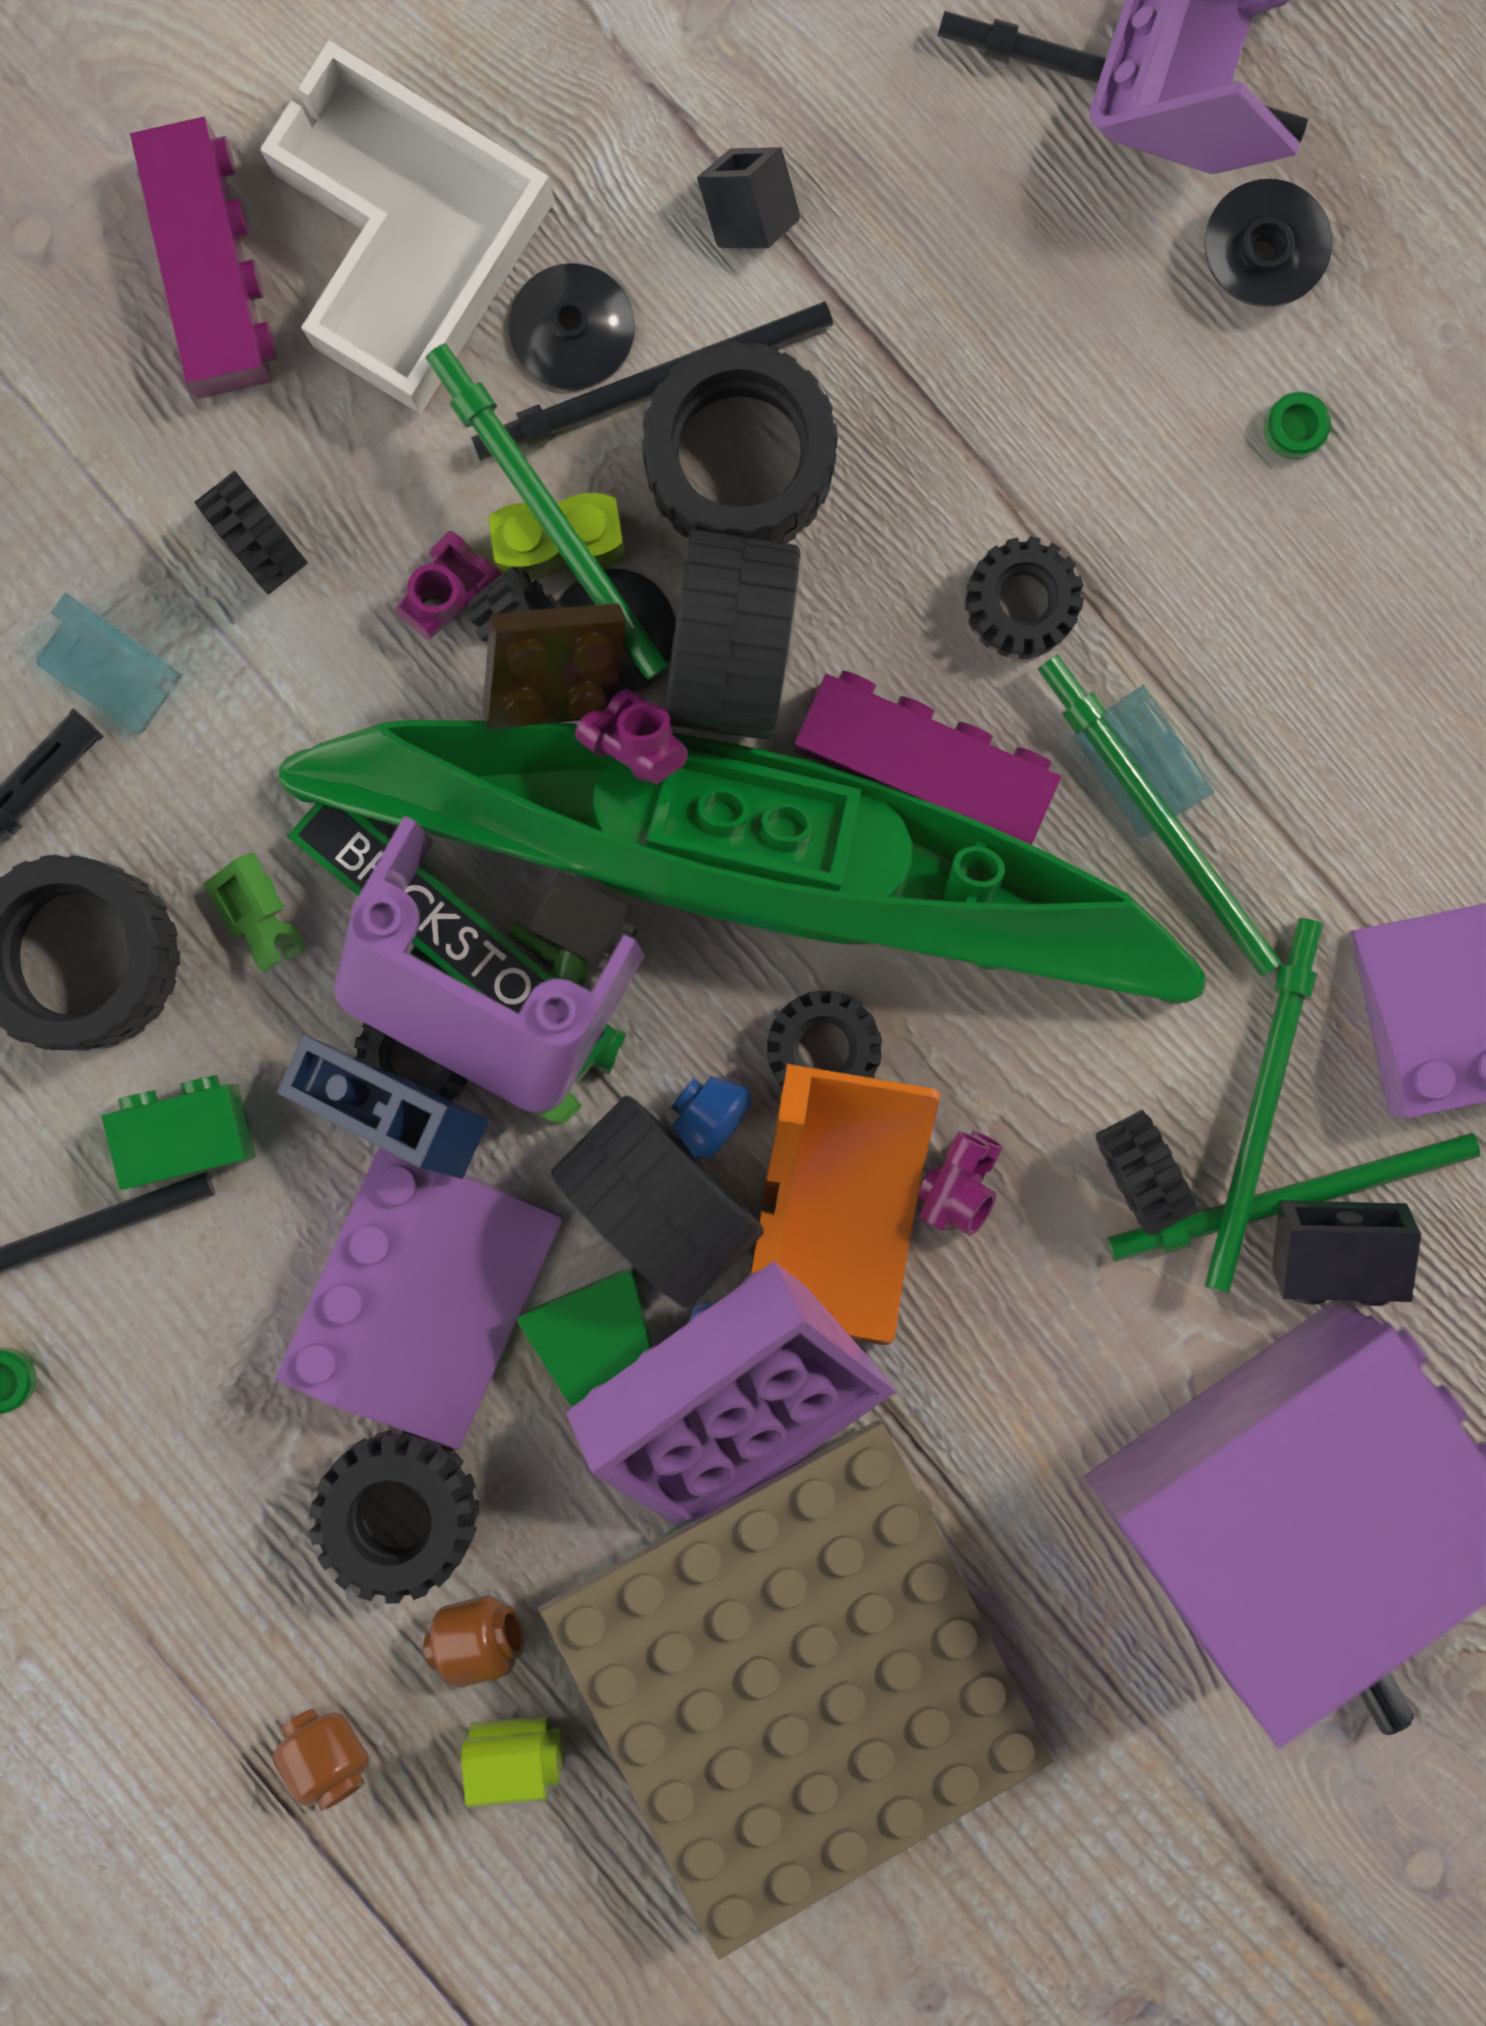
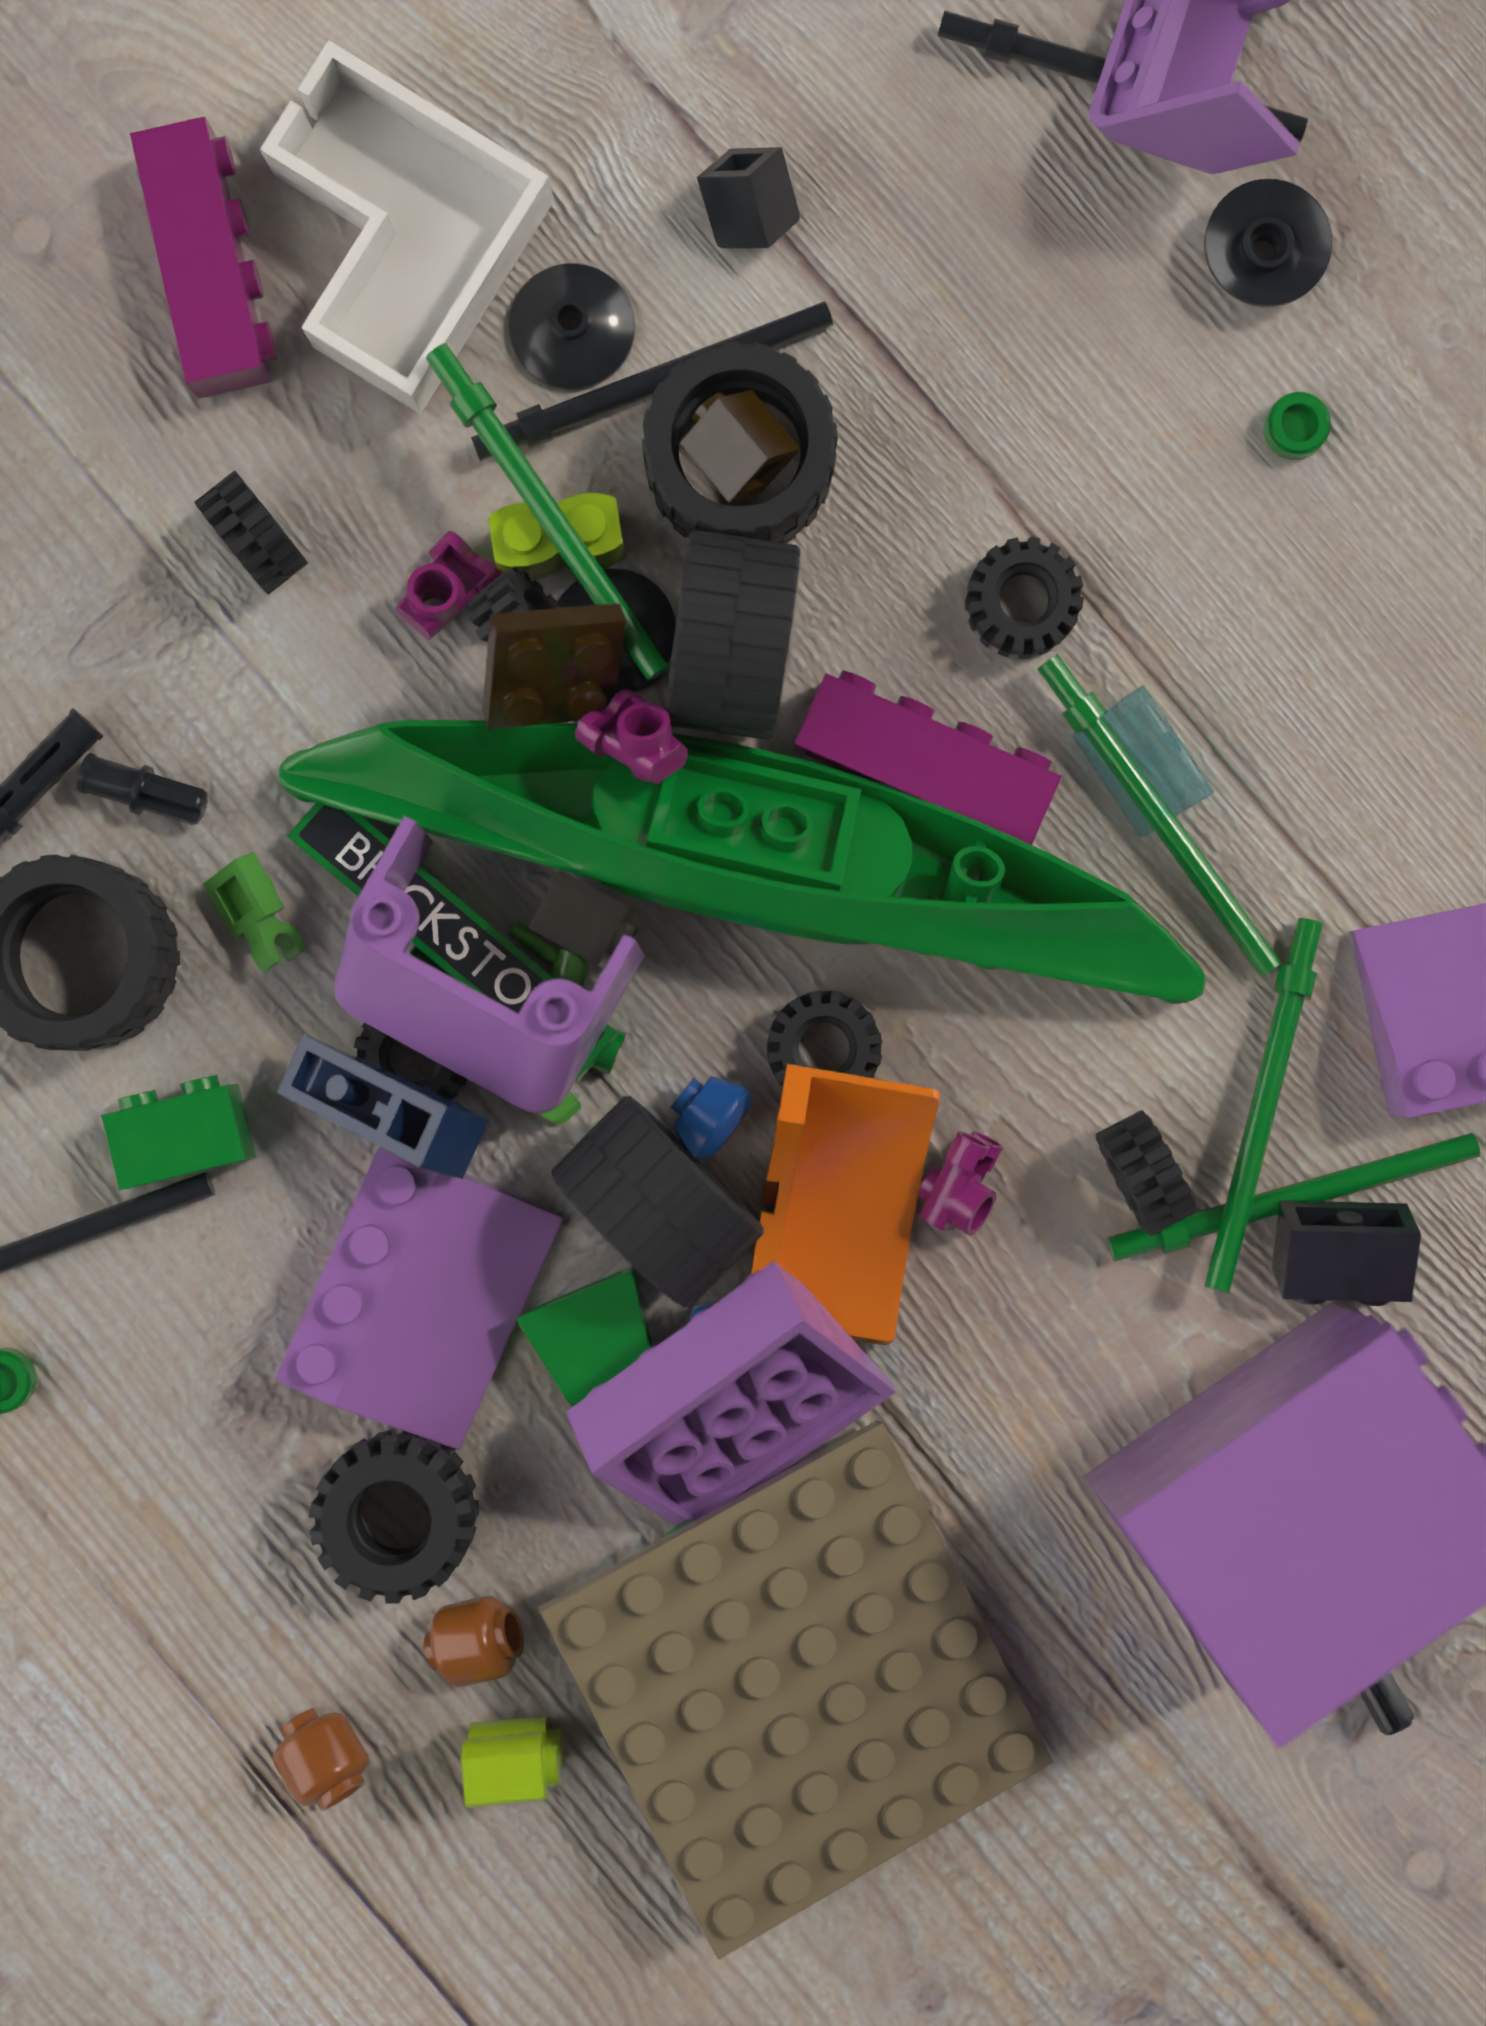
(107, 666): clear light blue panel -> none
(141, 789): none -> black axle
(738, 444): none -> dark brown brick

